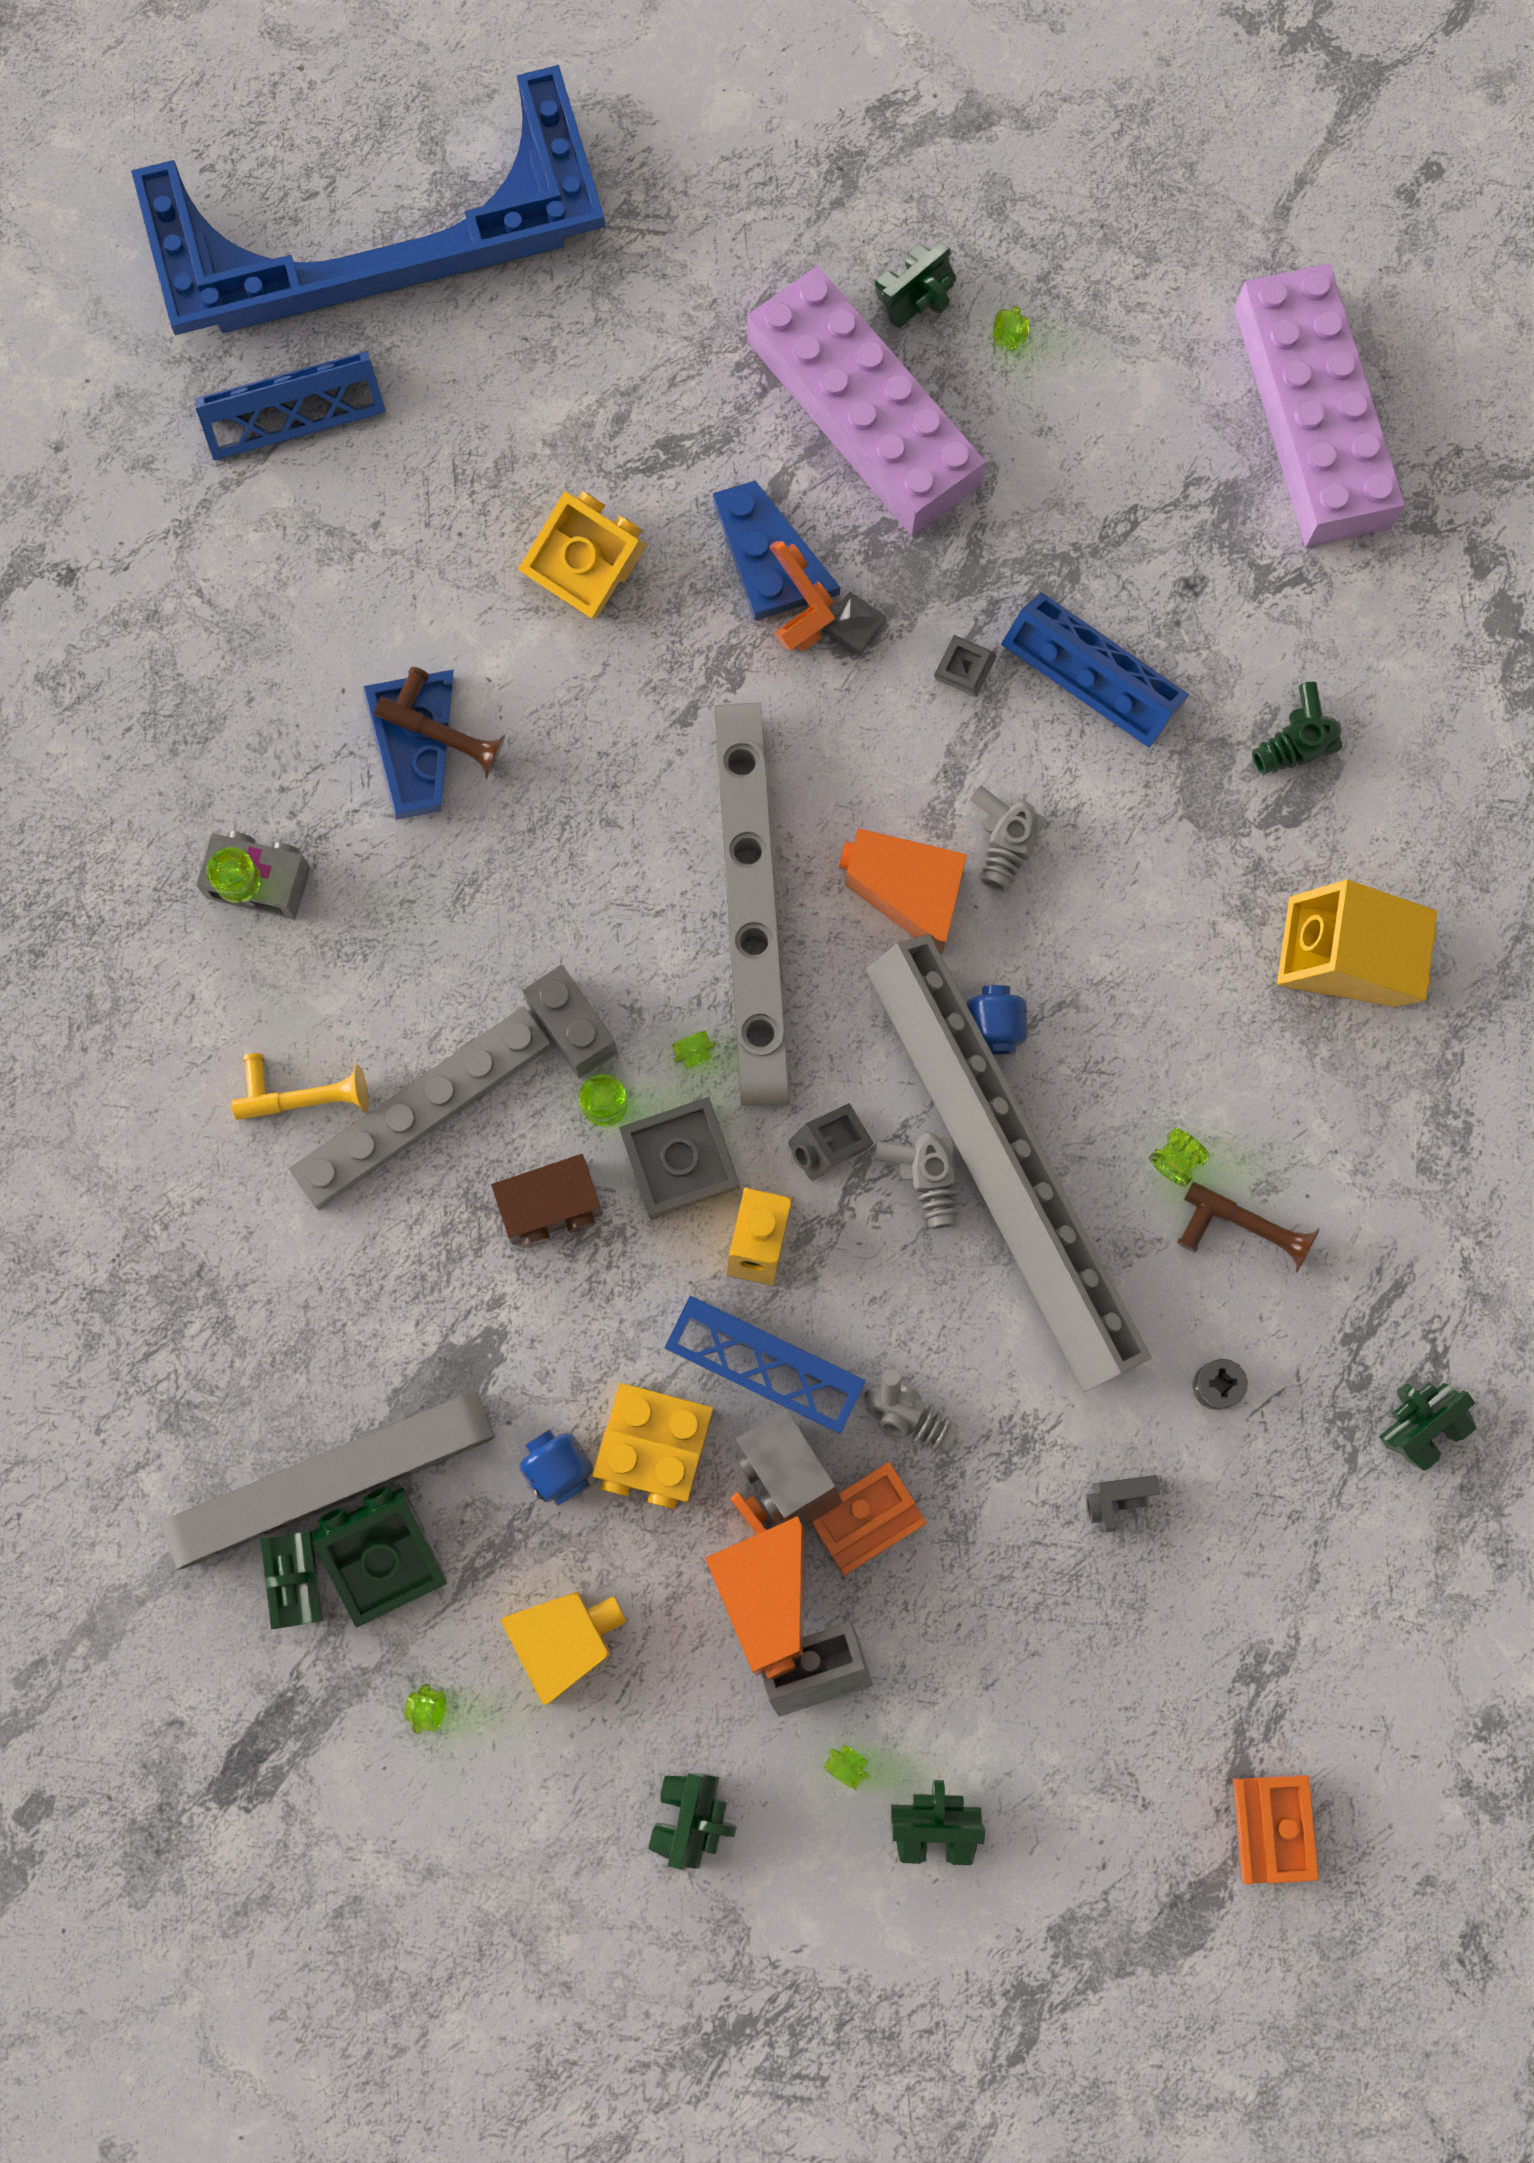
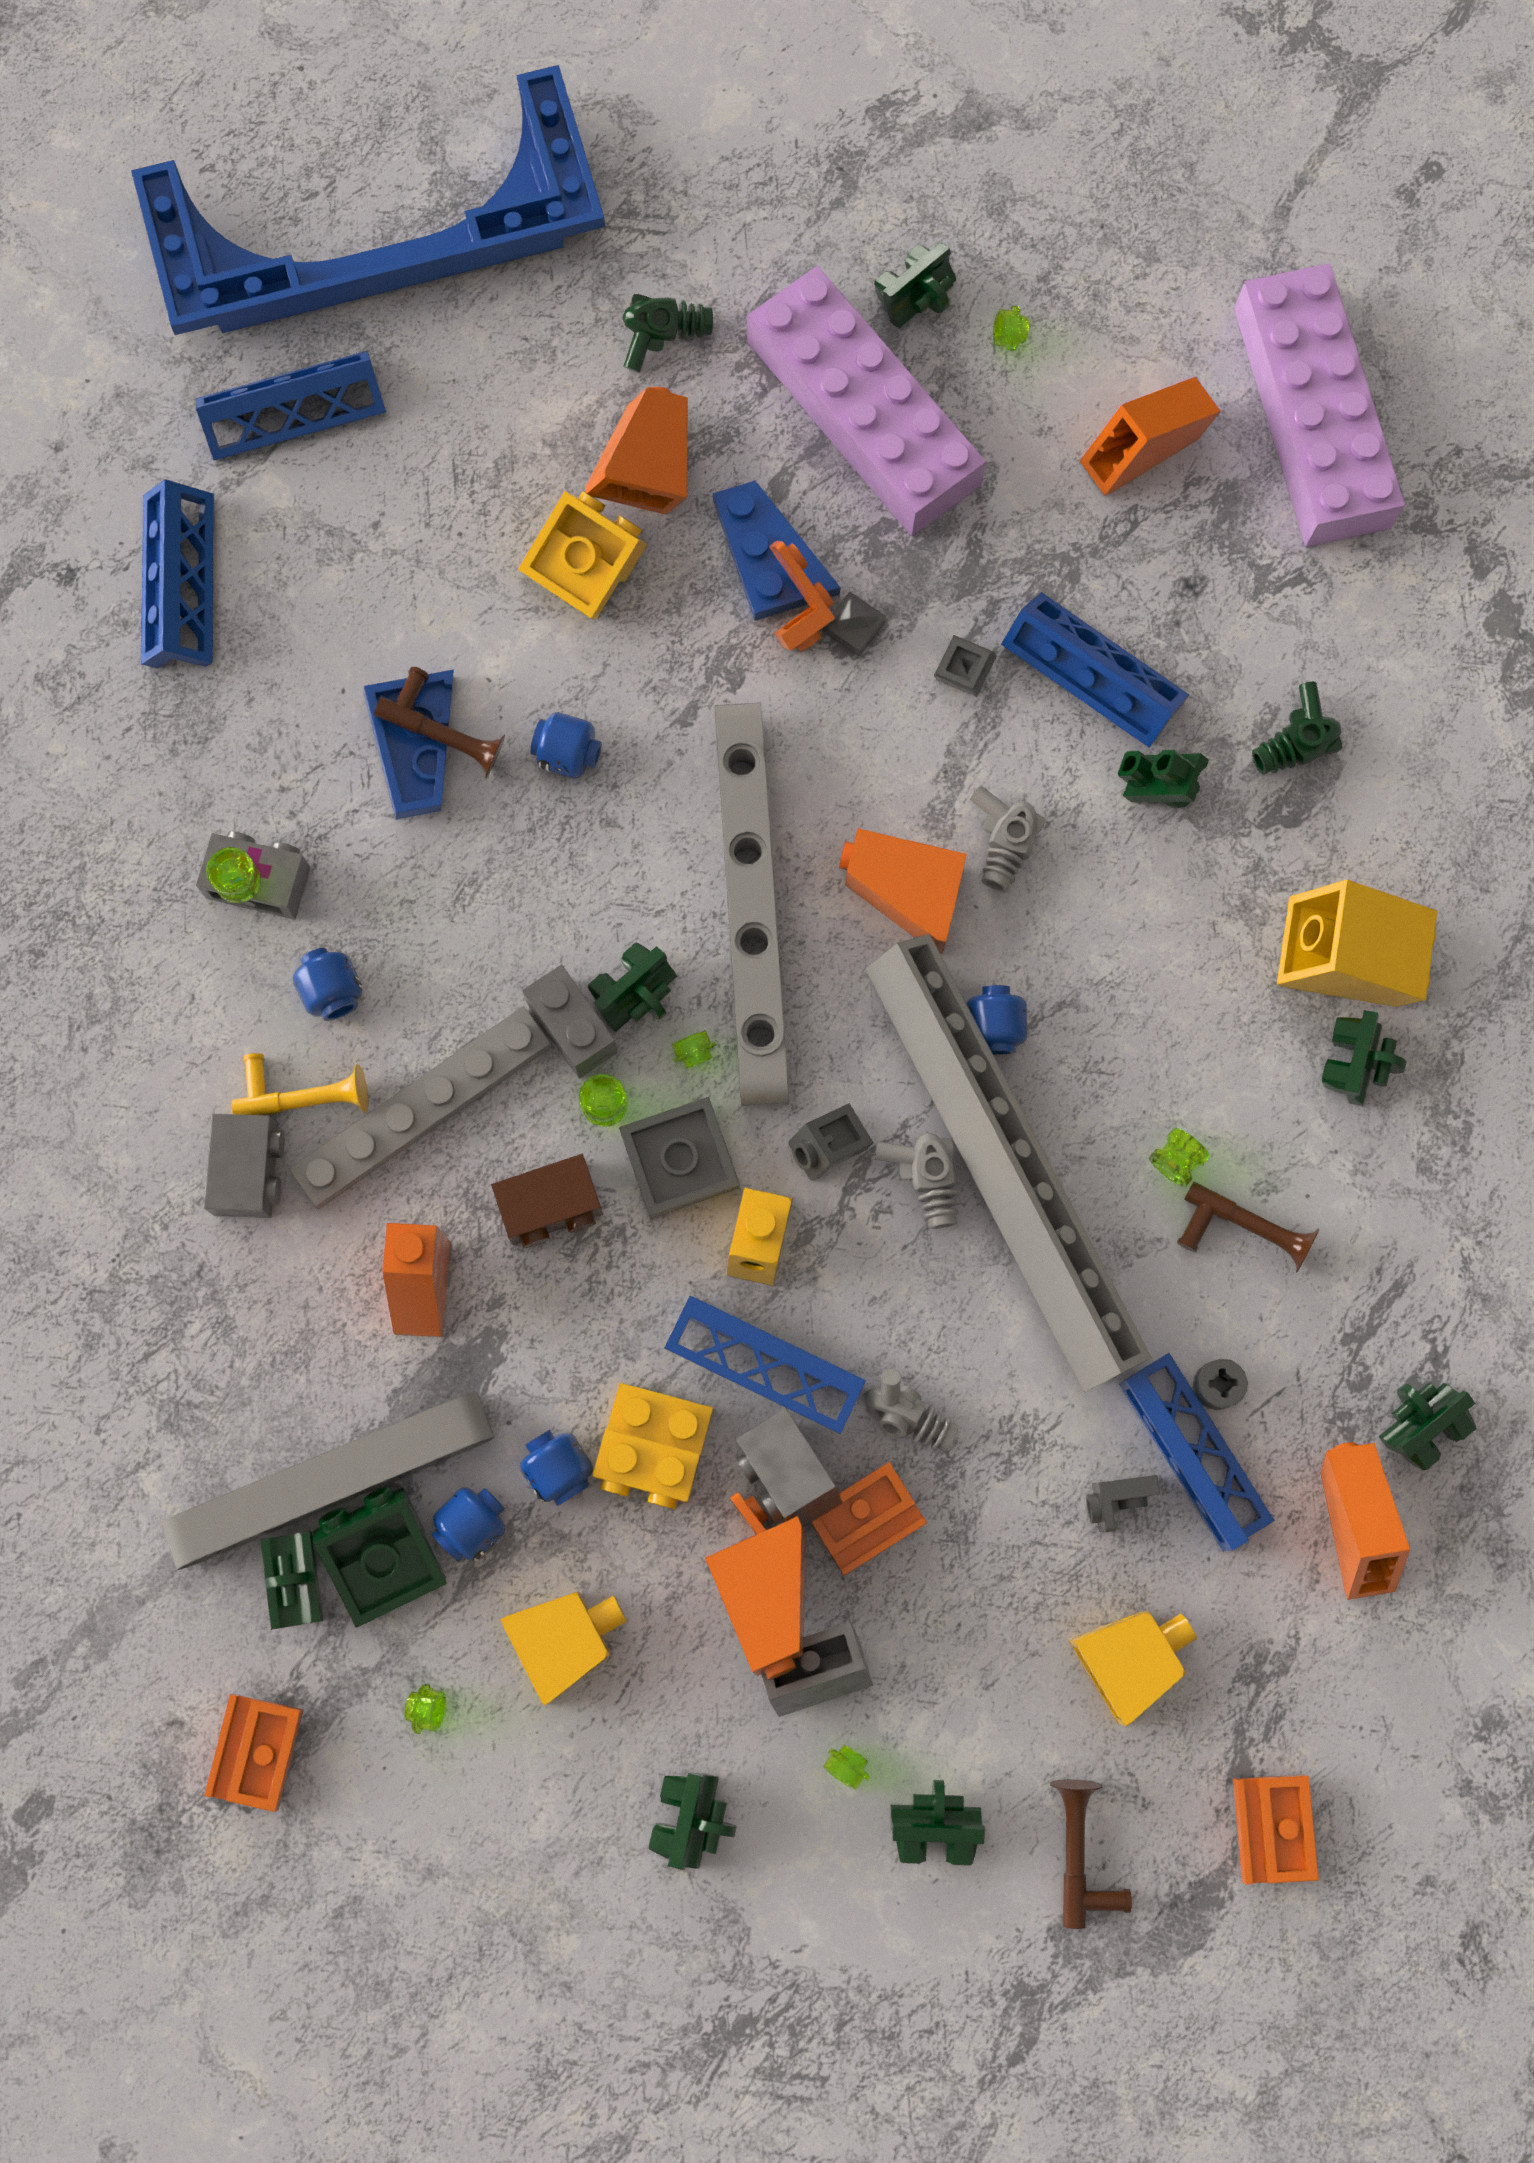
(162, 579): none -> blue fence
(243, 1166): none -> flat silver brick
(254, 1752): none -> orange plate
(327, 984): none -> blue head
(416, 1278): none -> orange slope
(469, 1524): none -> blue head
(565, 745): none -> blue head
(637, 990): none -> dark green hips
(646, 454): none -> orange slope
(658, 321): none -> dark green piece
(1075, 1897): none -> reddish brown piece
(1133, 1661): none -> yellow torso
(1148, 433): none -> orange slope
(1162, 777): none -> dark green hips
(1188, 1464): none -> blue fence
(1362, 1037): none -> dark green hips
(1363, 1520): none -> orange slope

